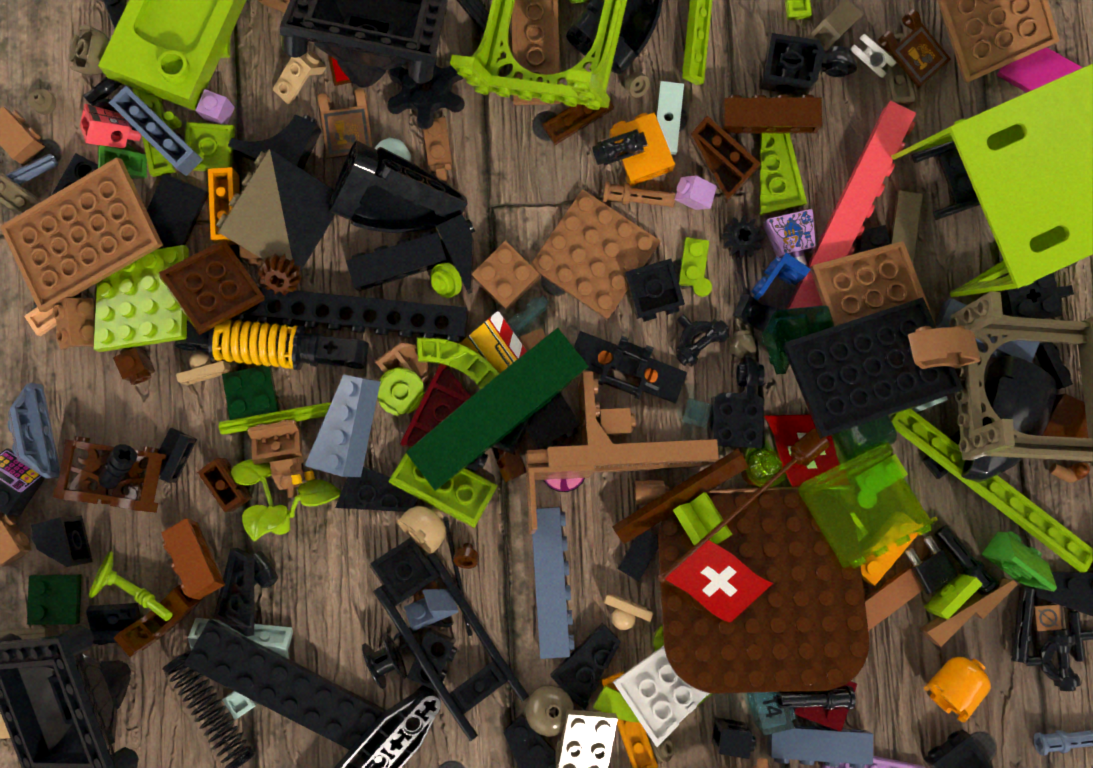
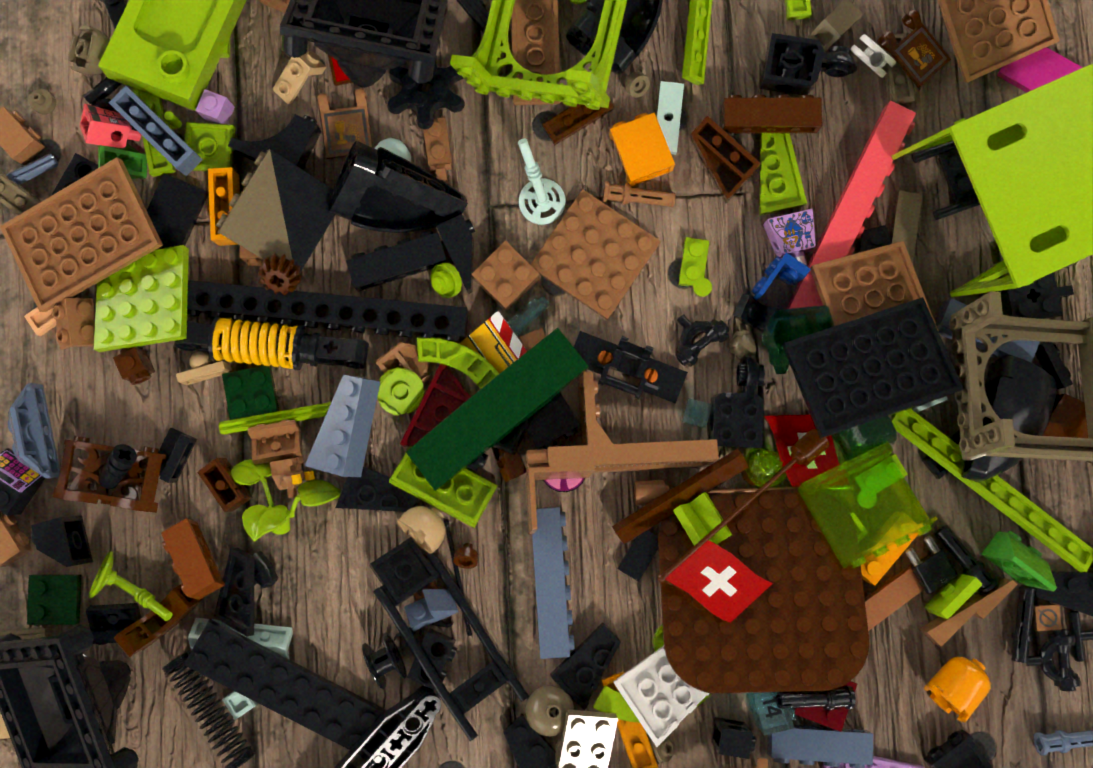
(211, 286): reddish brown plate -> none
(540, 194): none -> light aqua dish
(608, 151): black piece -> none
(617, 421): medium nougat brick -> none
(626, 611): tan tile -> none
(654, 290): black plate -> none
(695, 192): lavender brick -> none
(745, 229): black gear -> none
(944, 347): medium nougat brick -> none
(1072, 473): arm -> none

